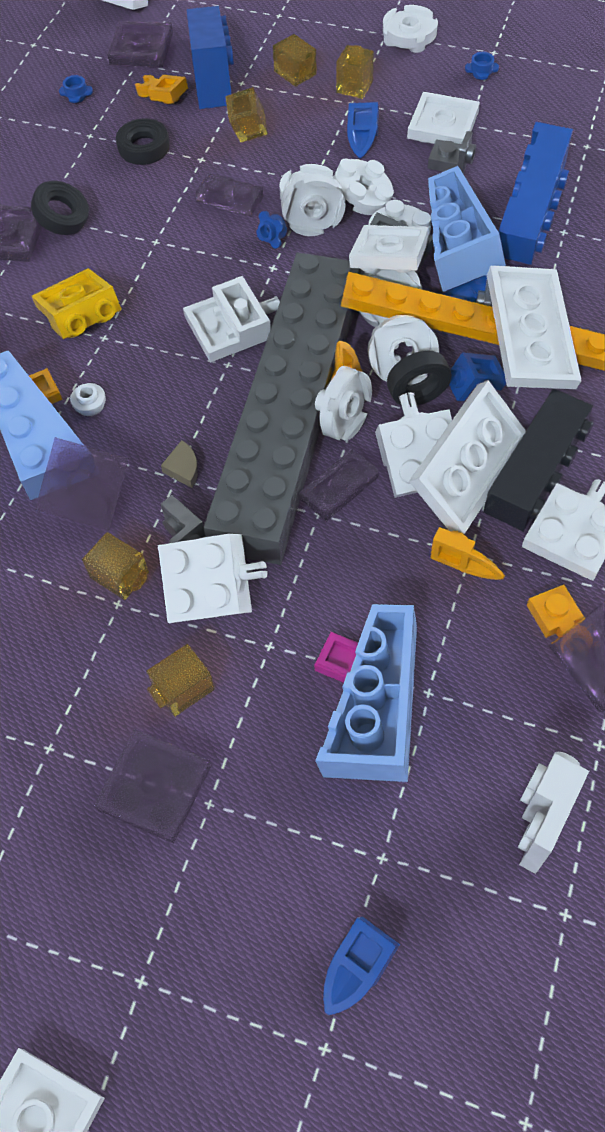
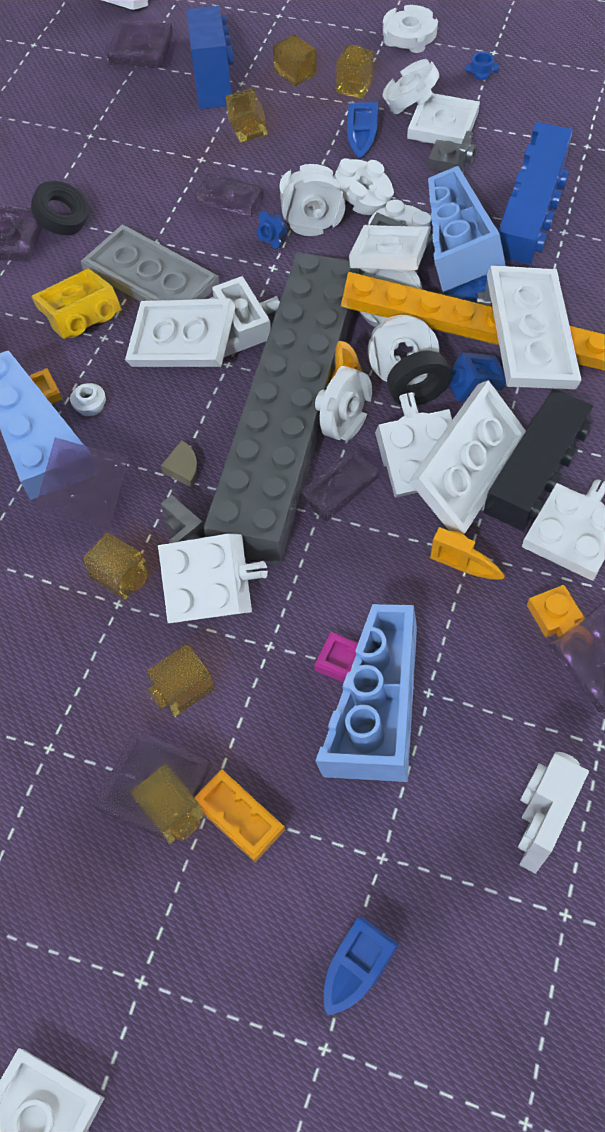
(75, 88): blue plate -> none
(140, 129): black tyre -> none
(148, 269): none -> light grey tile
(165, 89): light orange plate -> none
(168, 805): none -> clear yellow brick
(181, 333): none -> white plate
(239, 815): none -> light orange plate
(412, 87): none -> white plate

